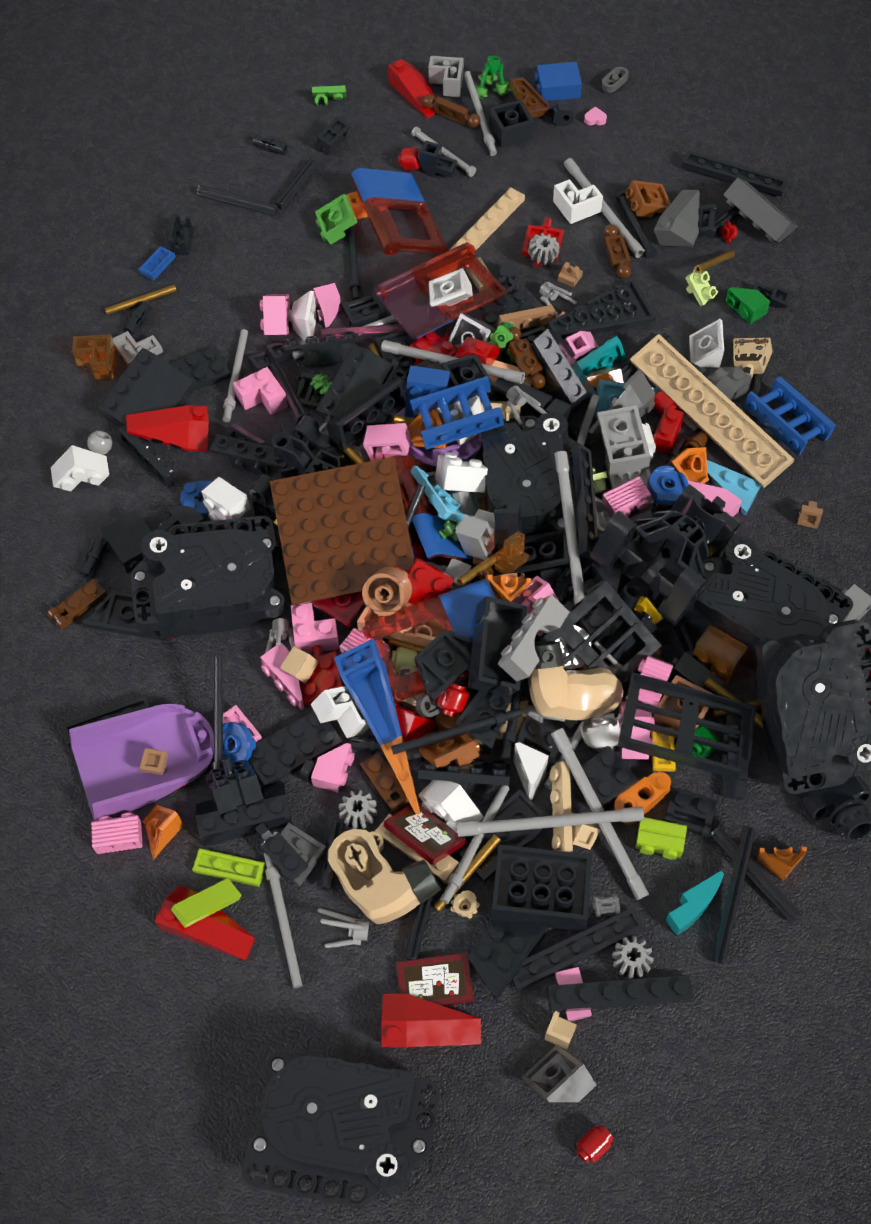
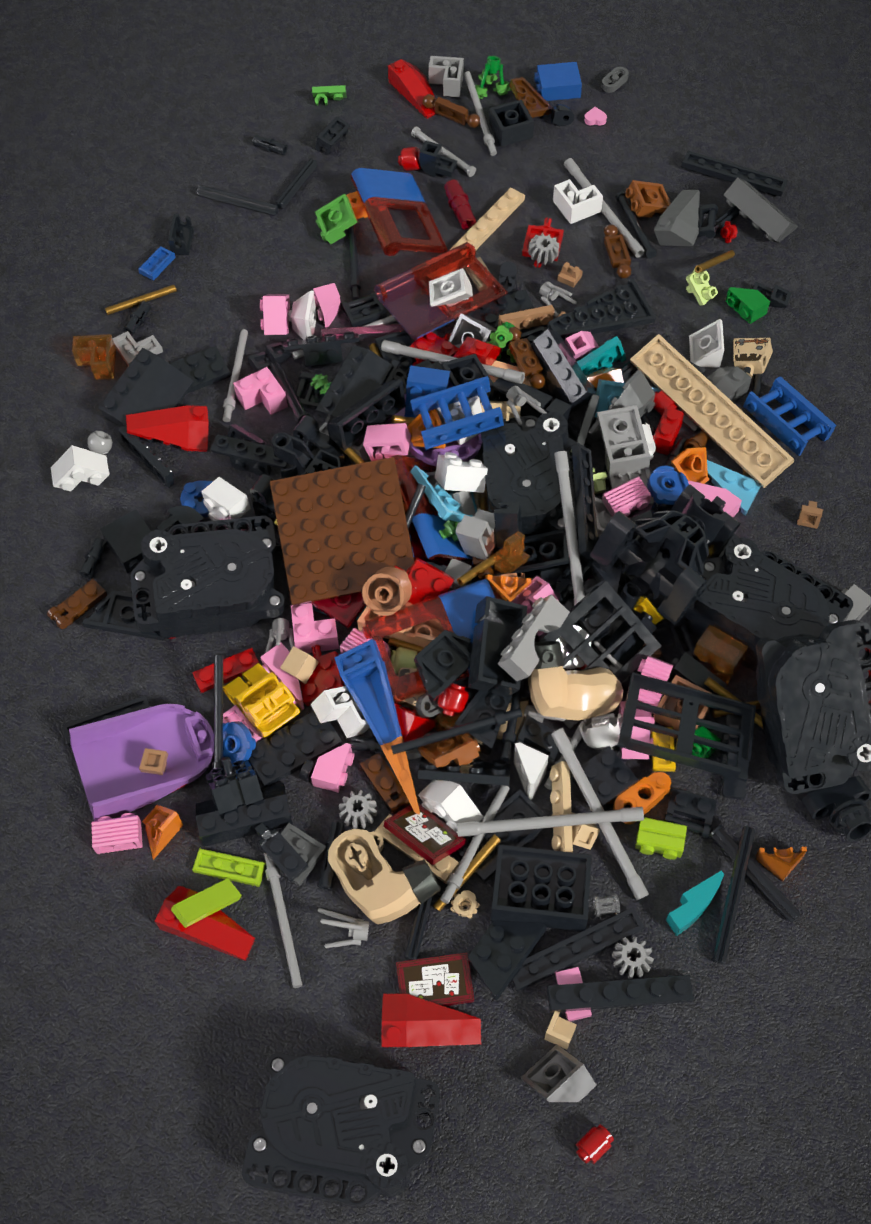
(232, 668): none -> red plate
(262, 698): none -> yellow connector
(459, 203): none -> dark red piece

